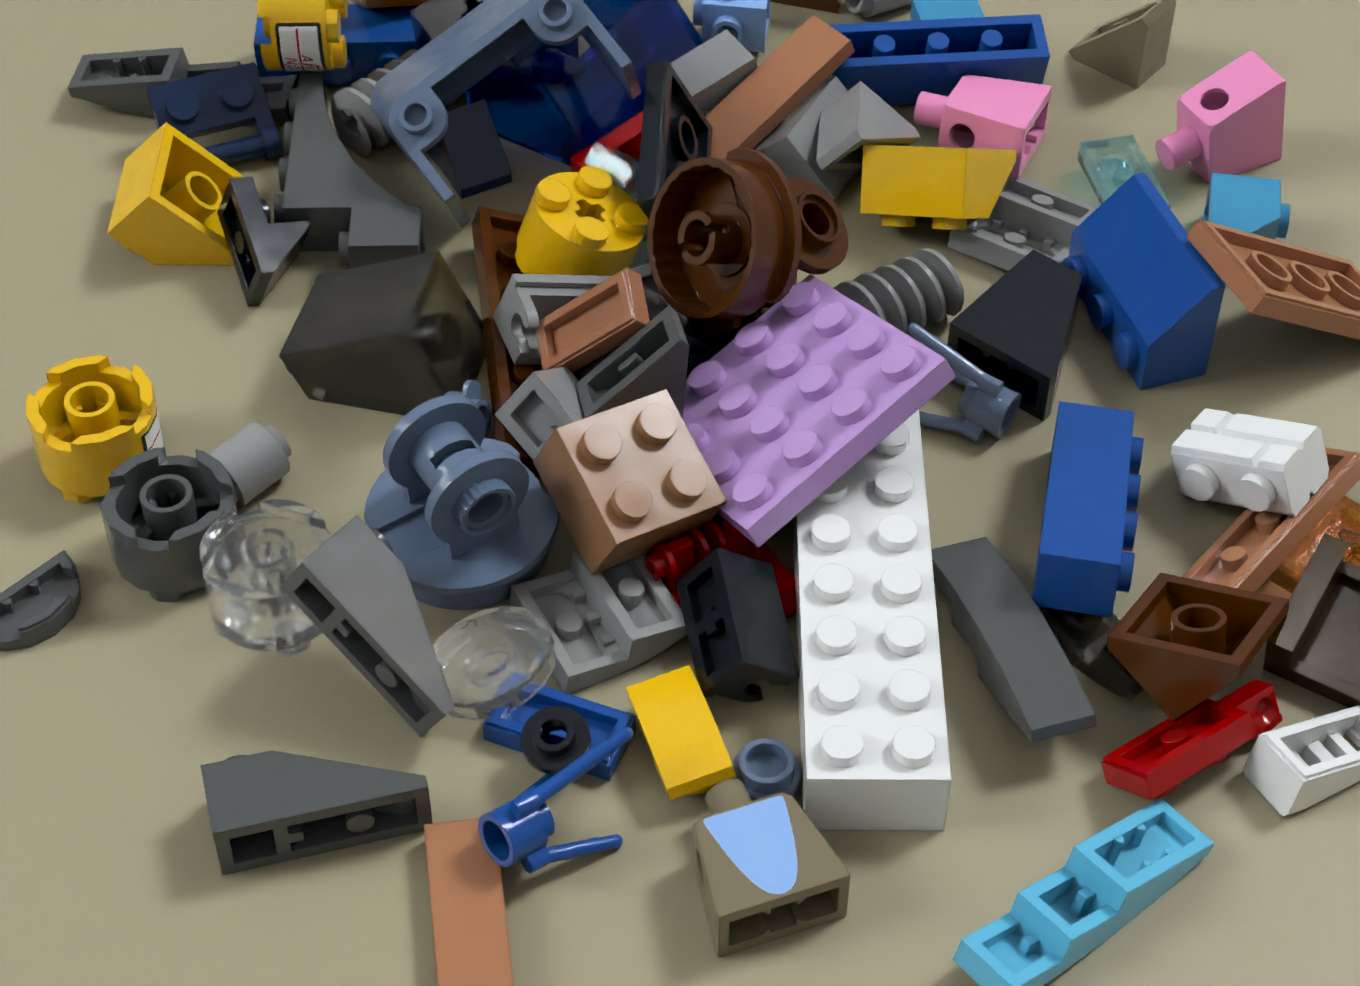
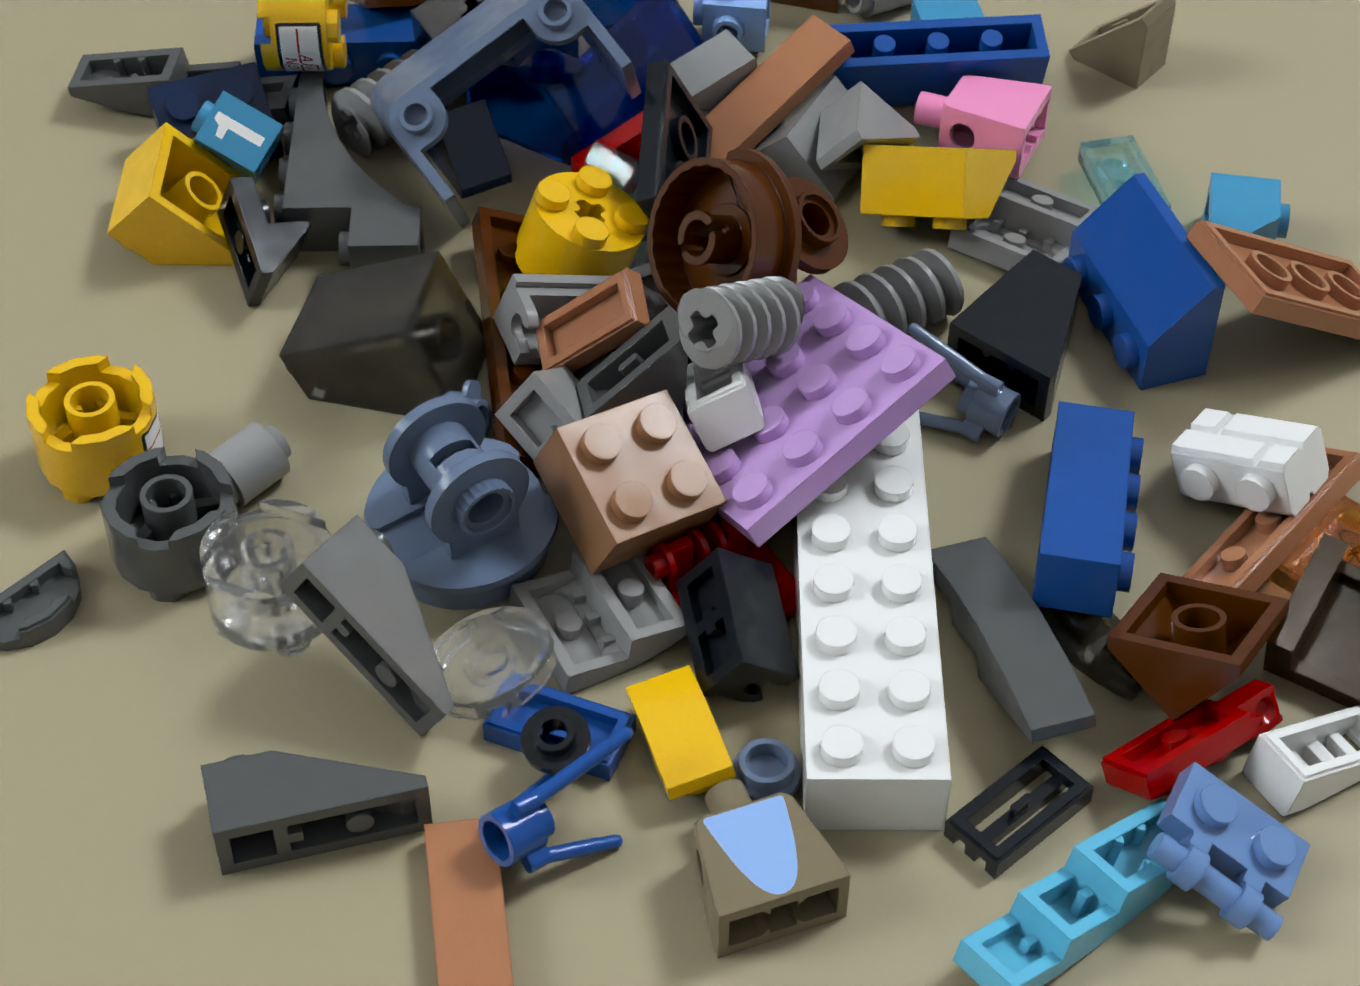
(237, 134): none -> dark azure brick
(722, 404): none -> white slope
(740, 321): none -> light grey piece
(983, 844): none -> black tile
(1228, 121): bright pink torso -> none
(1236, 838): none -> medium blue plate

